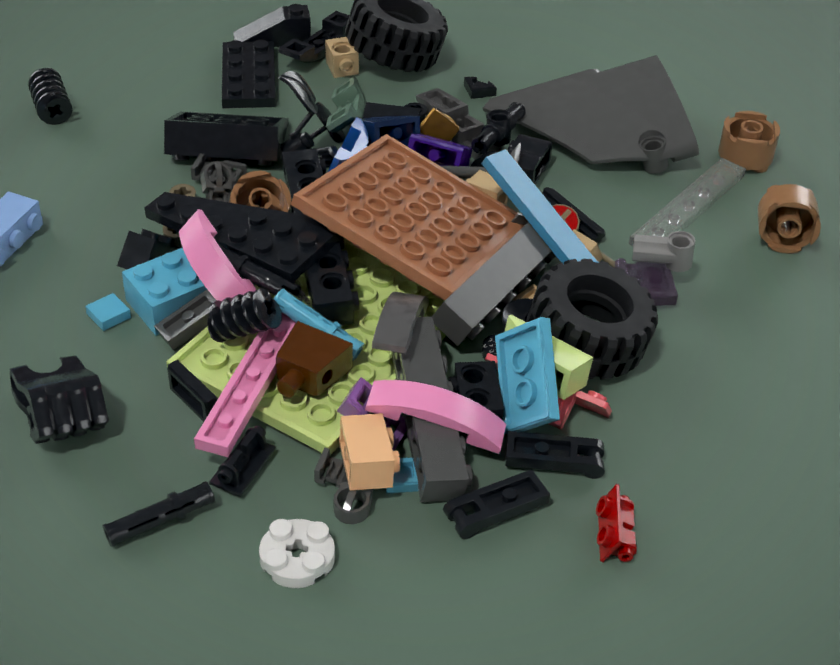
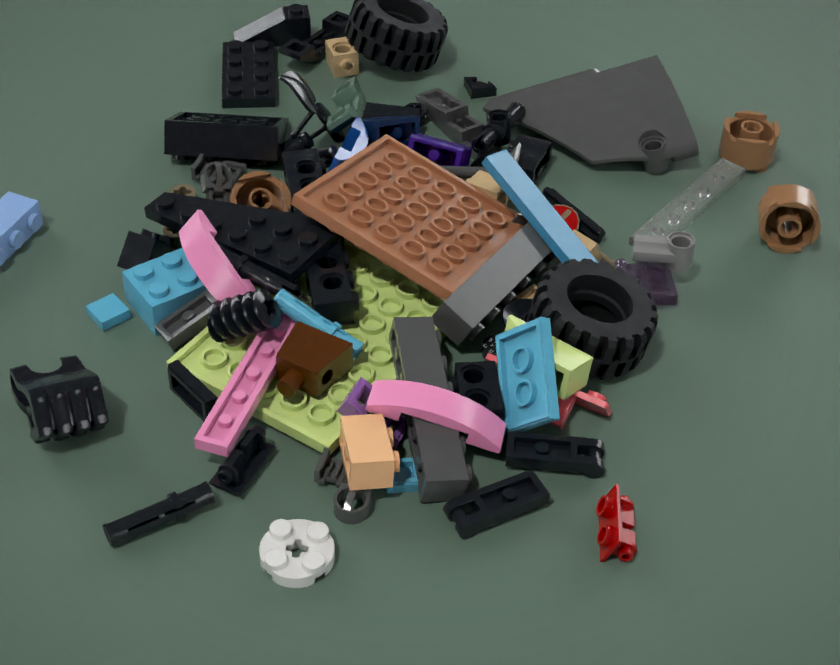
(50, 96): black piece -> none
(397, 321): flat silver slope -> none
(439, 125): pearl gold slope -> none

